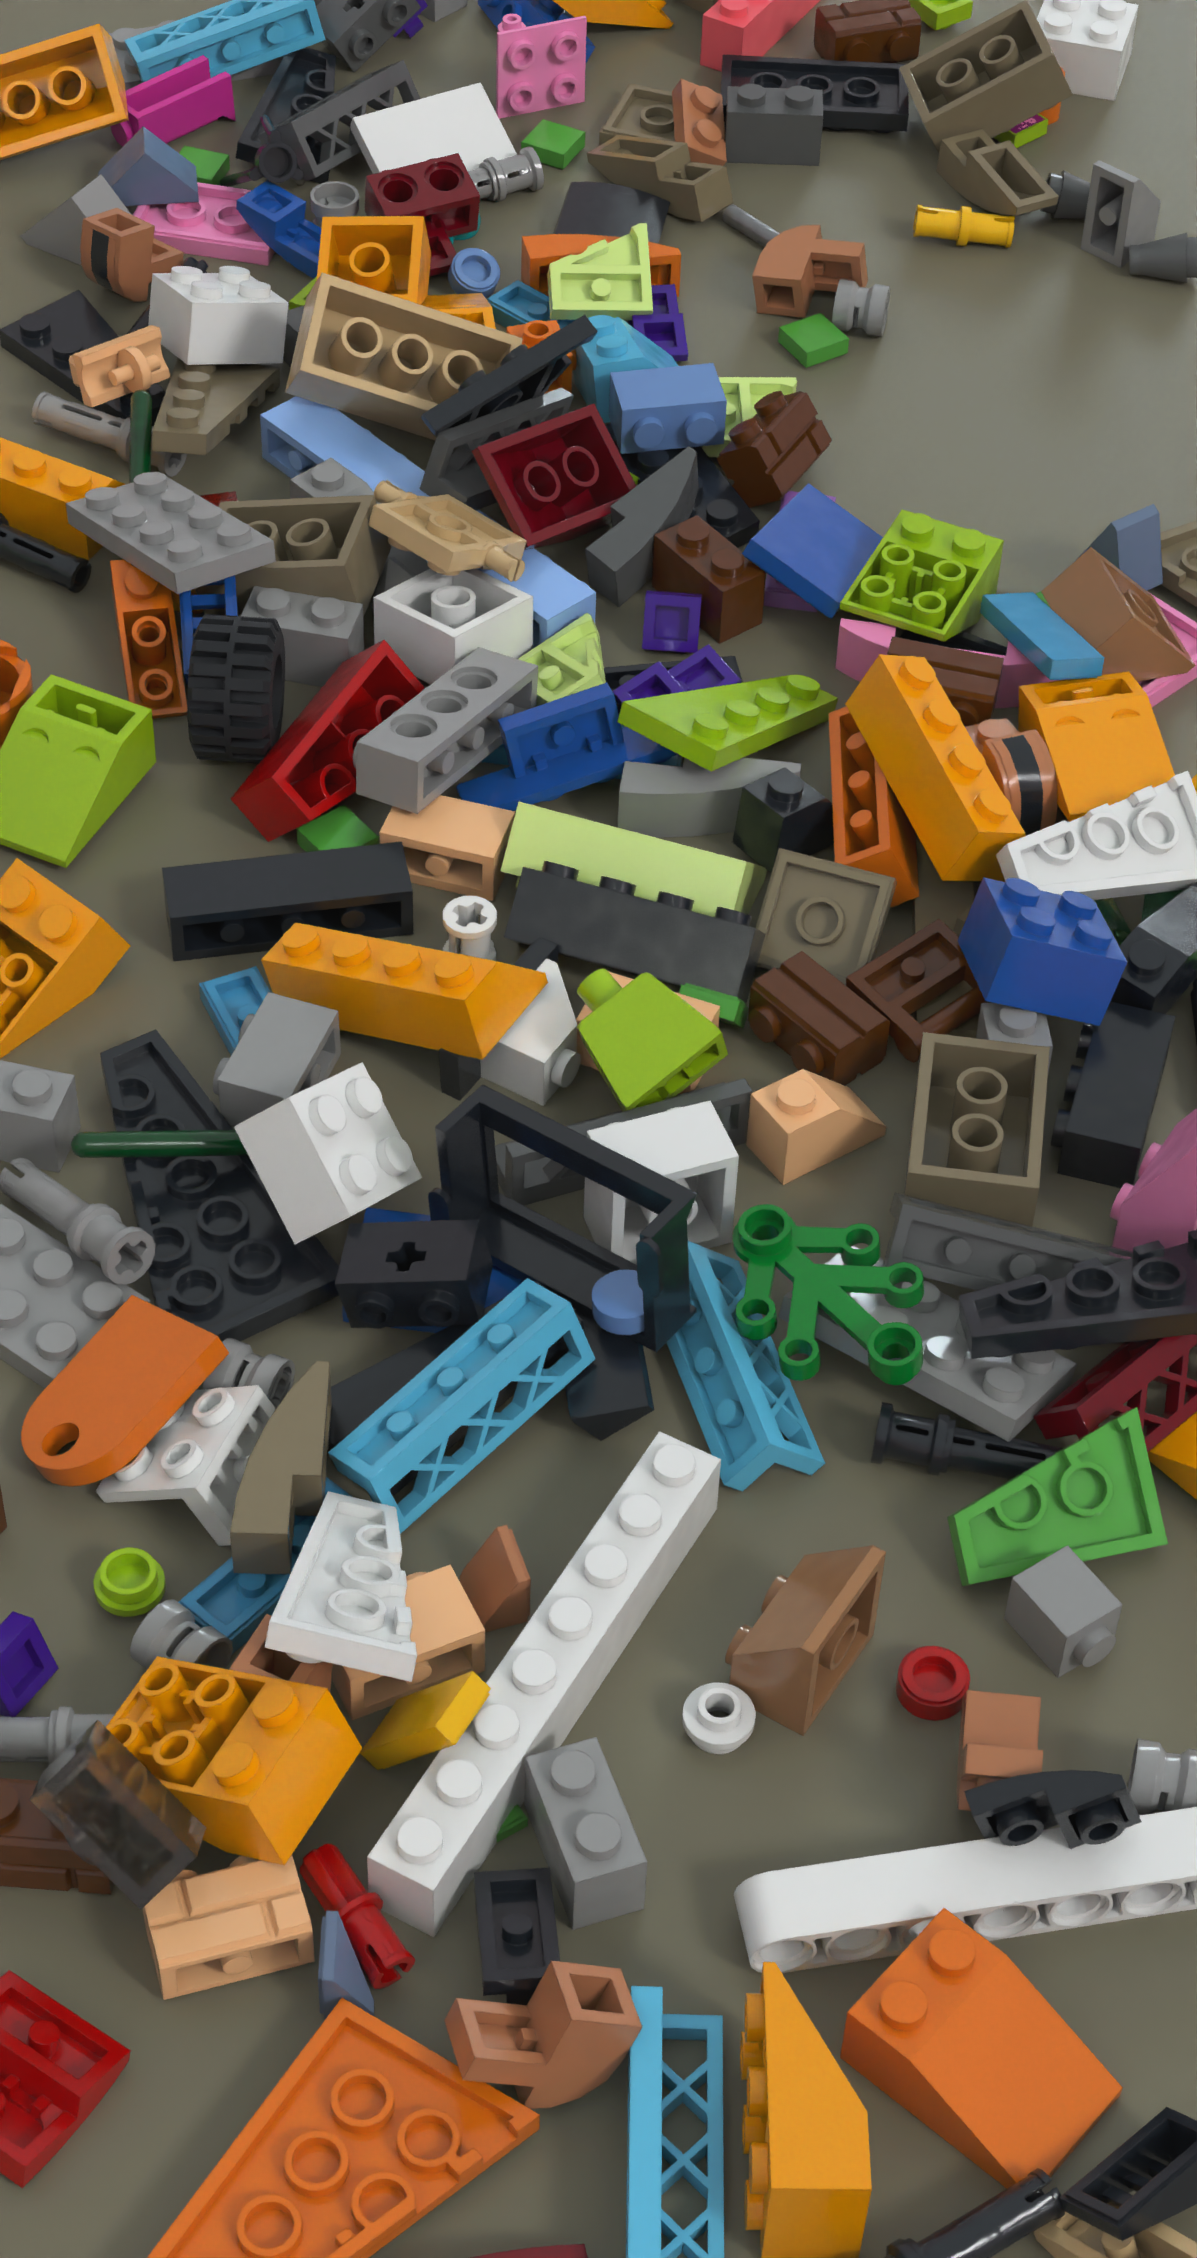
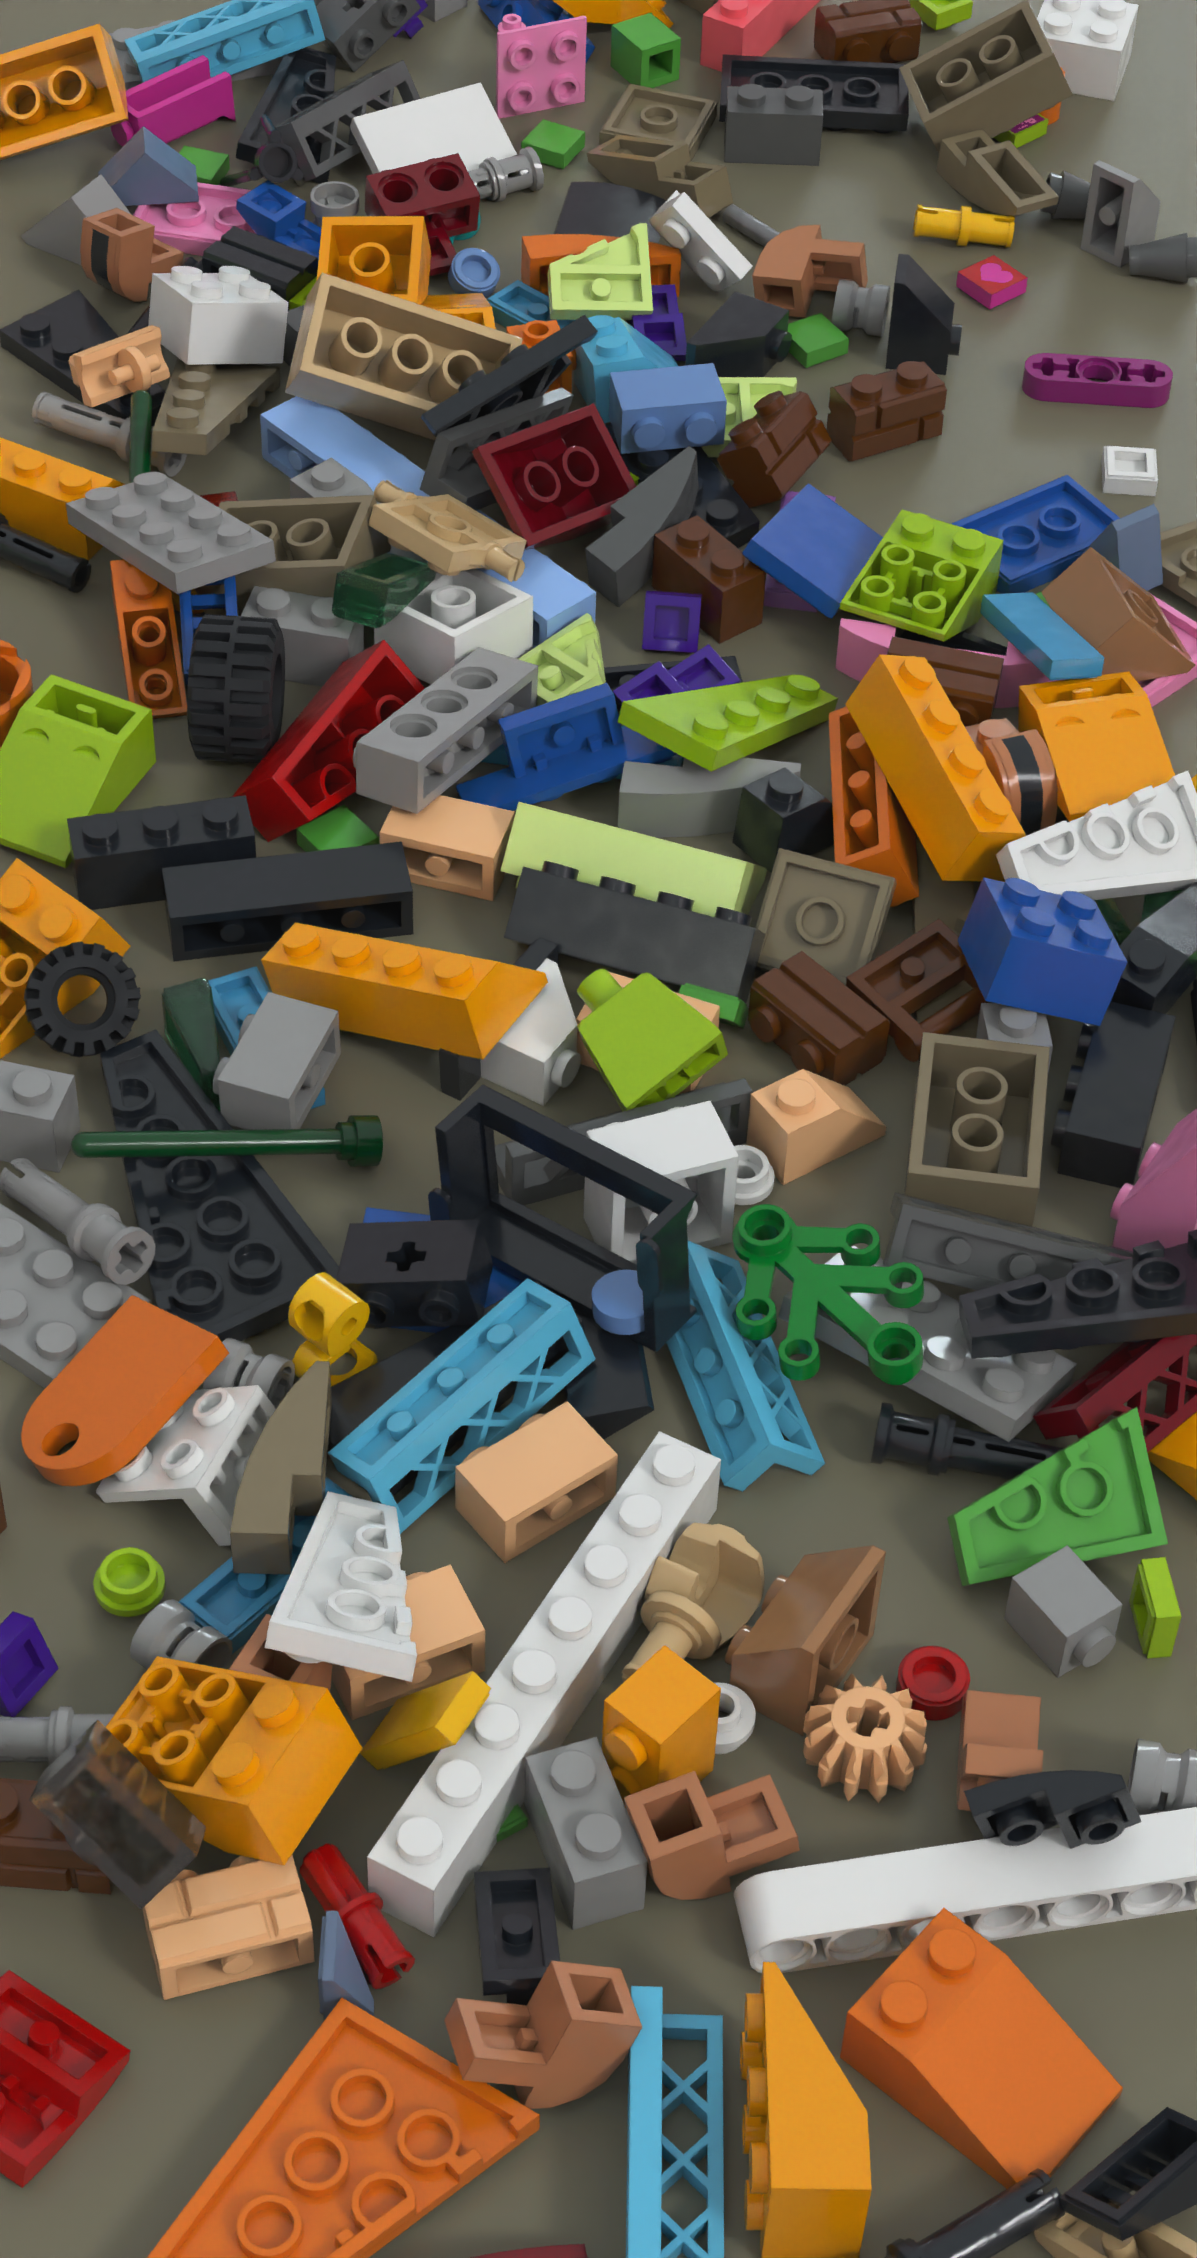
(90, 961): none -> black tyre
(123, 853): none -> black brick
(192, 1031): none -> clear green slope
(267, 260): none -> black brick
(328, 1152): white brick -> none
(331, 1322): none -> yellow leg
(379, 588): none -> clear green slope
(461, 923): white bush -> none
(498, 1582): nougat slope -> none
(535, 1481): none -> light nougat brick
(645, 51): none -> bright green brick
(660, 1724): none -> light orange brick
(699, 122): nougat plate -> none
(700, 242): none -> white slope
(700, 1594): none -> tan piece
(704, 1840): none -> nougat brick
(742, 338): none -> black slope
(754, 1176): none -> white plate
(865, 1738): none -> light nougat gear
(886, 410): none -> reddish brown brick
(920, 320): none -> black slope
(991, 282): none -> dark pink tile
(1041, 531): none -> blue tile
(1067, 376): none -> magenta beam
(1129, 470): none -> white tile
(1155, 1608): none -> lime tile

